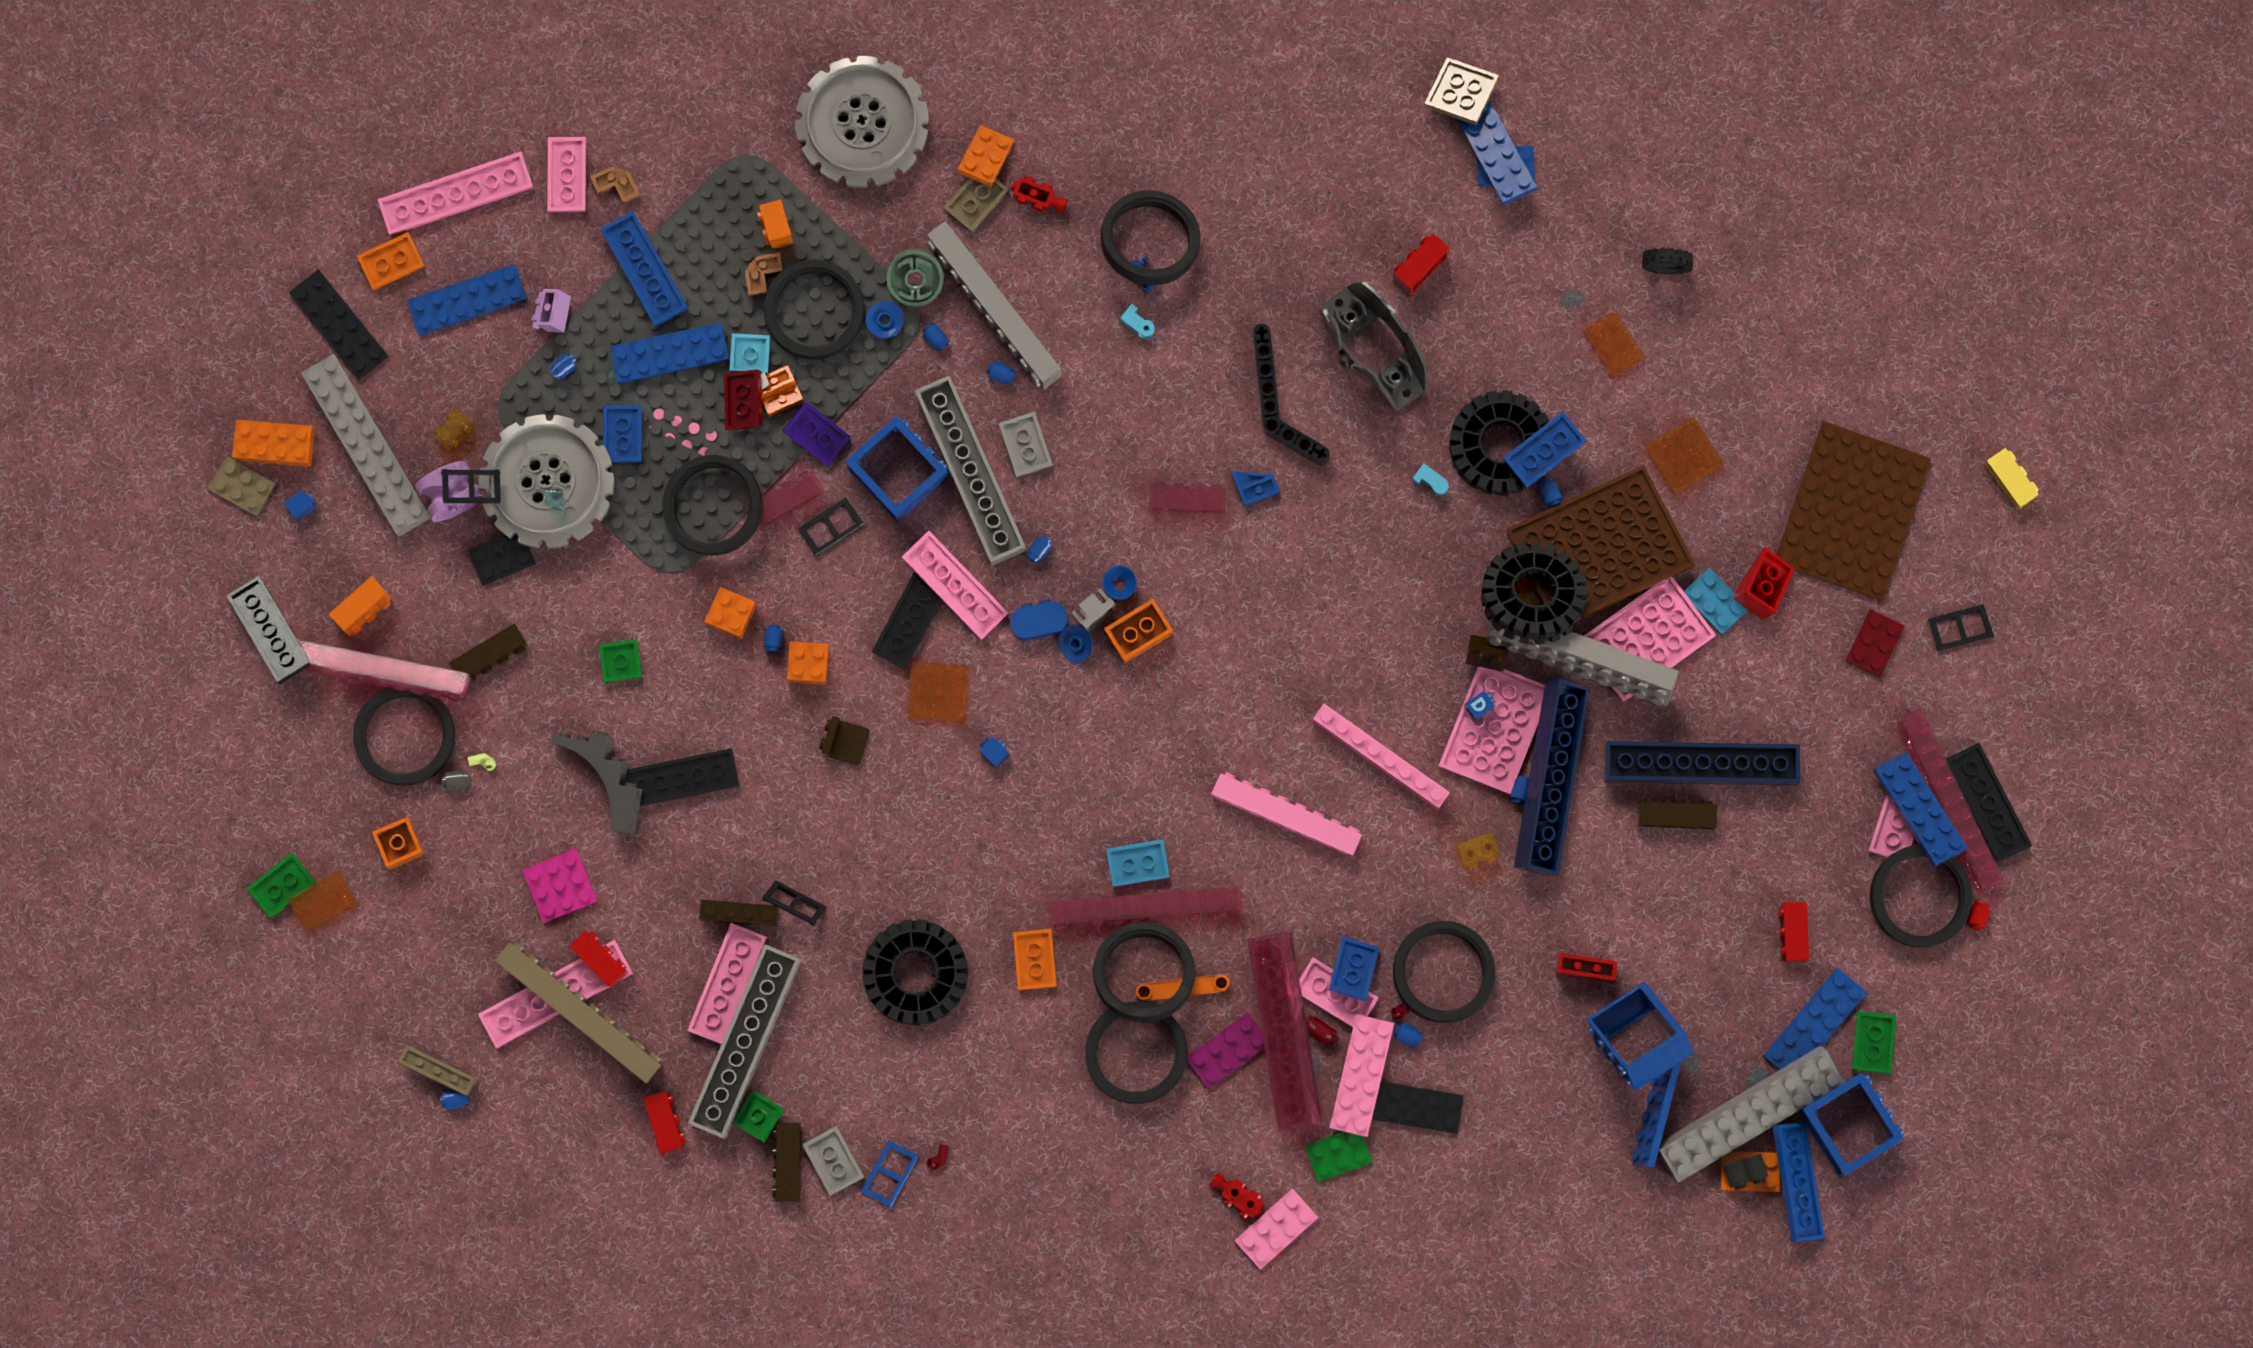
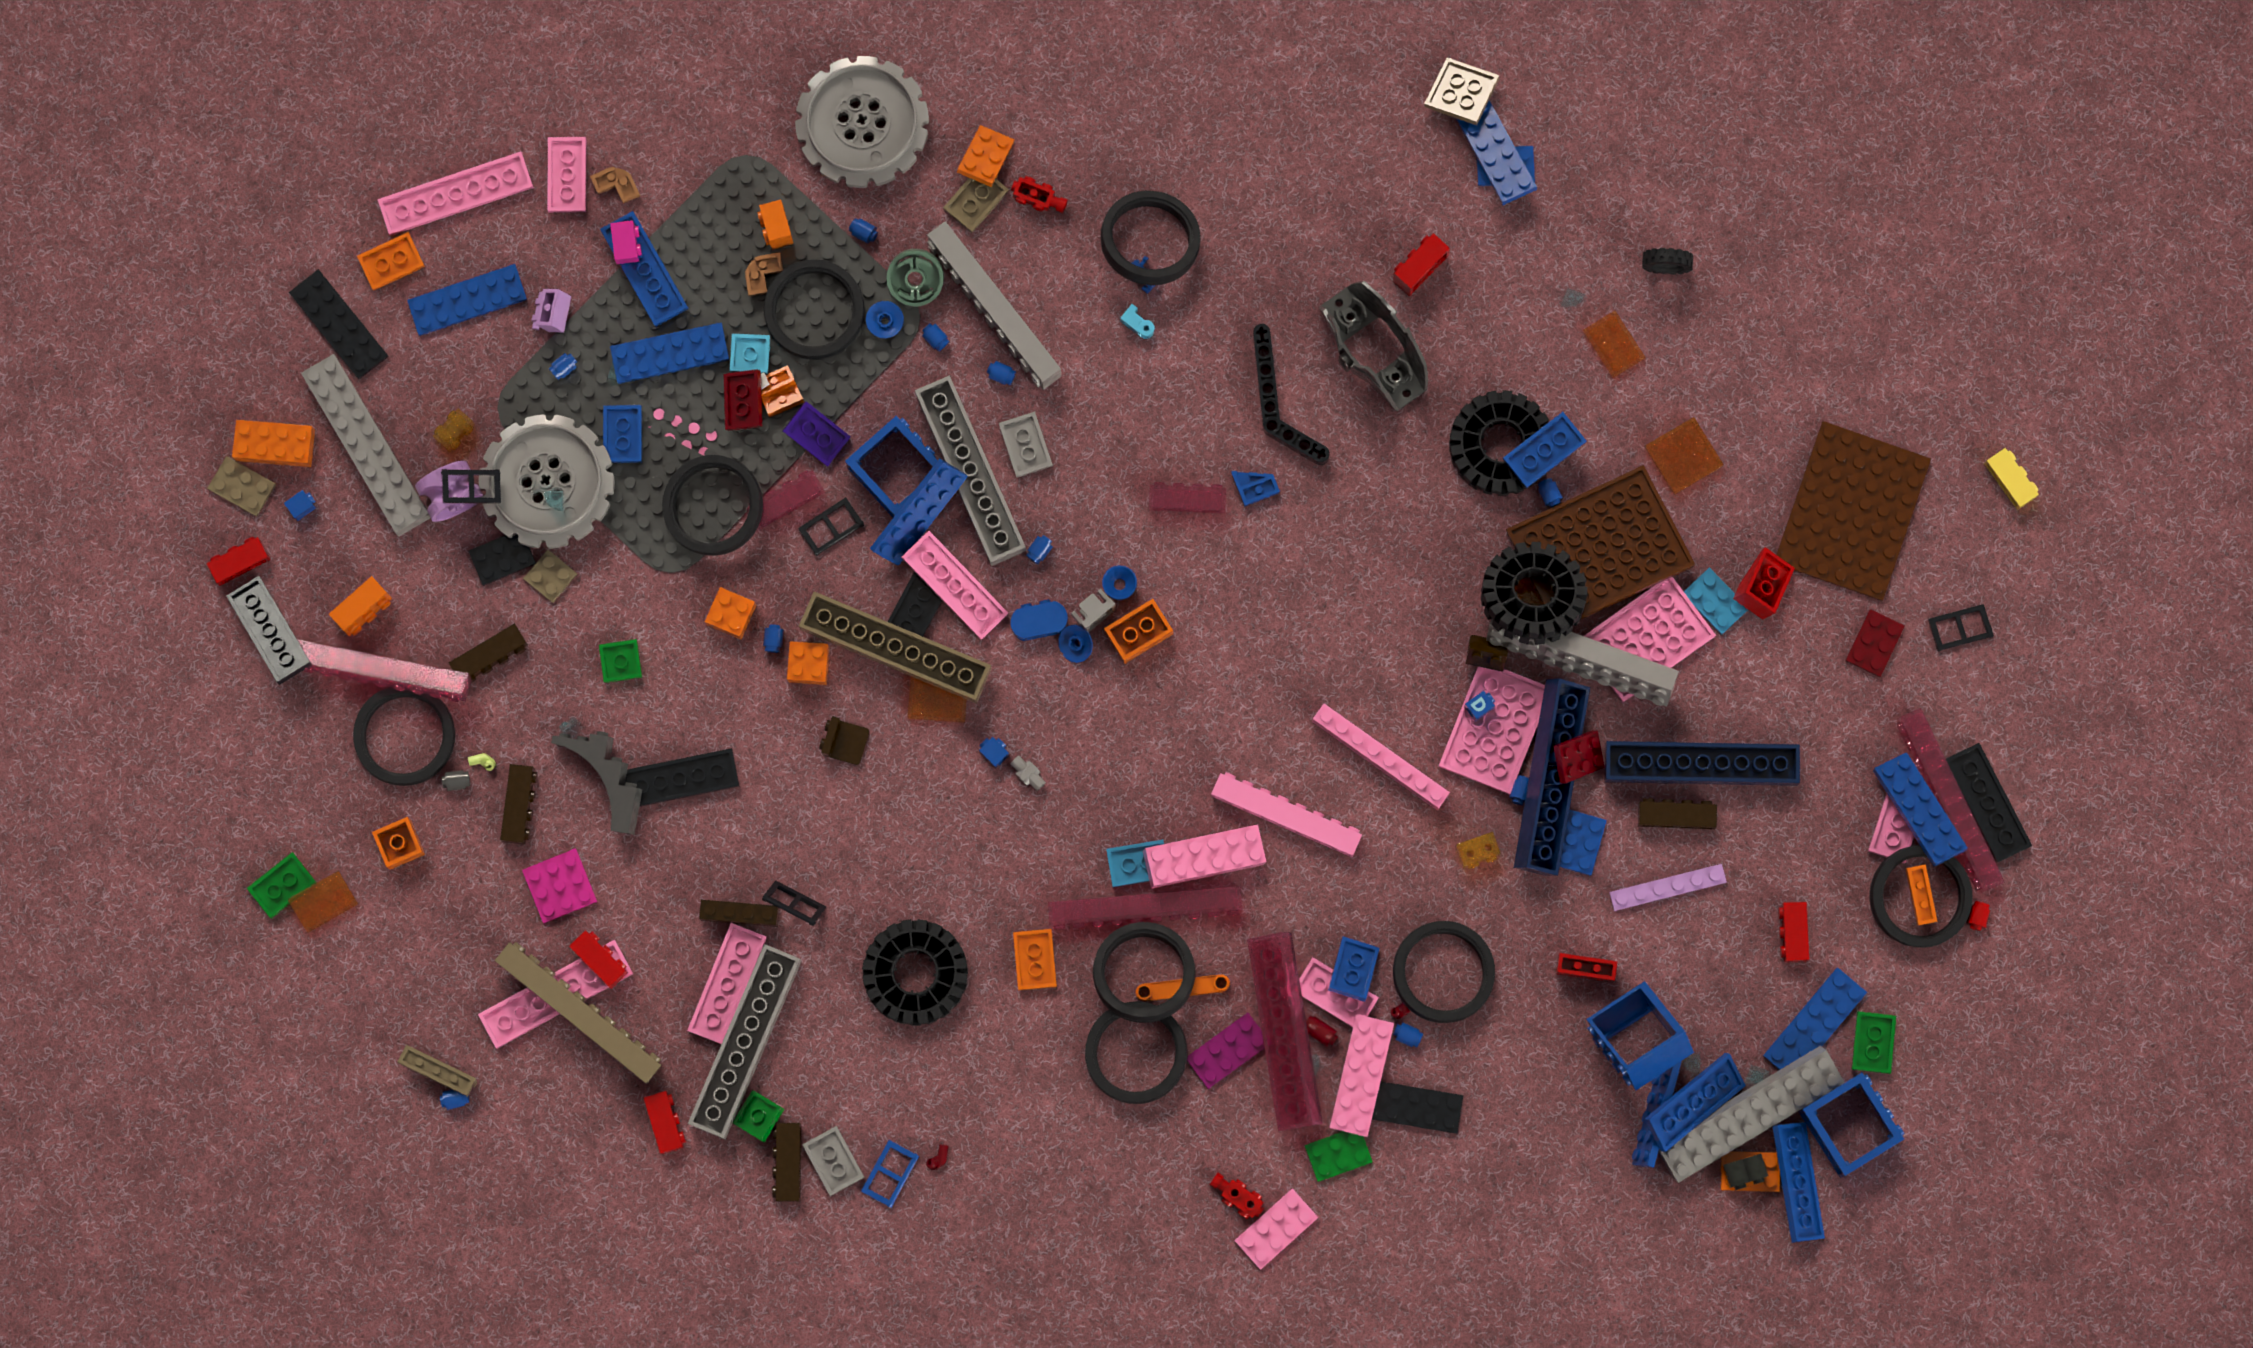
(238, 560): none -> red brick
(517, 804): none -> dark brown brick
(550, 576): none -> dark tan plate
(565, 727): none -> clear light blue tile
(625, 242): none -> dark pink brick
(863, 230): none -> blue brick
(895, 647): none -> dark tan brick
(919, 511): none -> blue plate
(1028, 773): none -> light grey axle
(1204, 856): none -> bright pink brick
(1432, 479): medium azure leg -> none
(1579, 756): none -> dark red plate
(1581, 842): none -> blue plate
(1667, 887): none -> lavender plate
(1695, 1102): none -> blue plate
(1921, 894): none -> orange plate

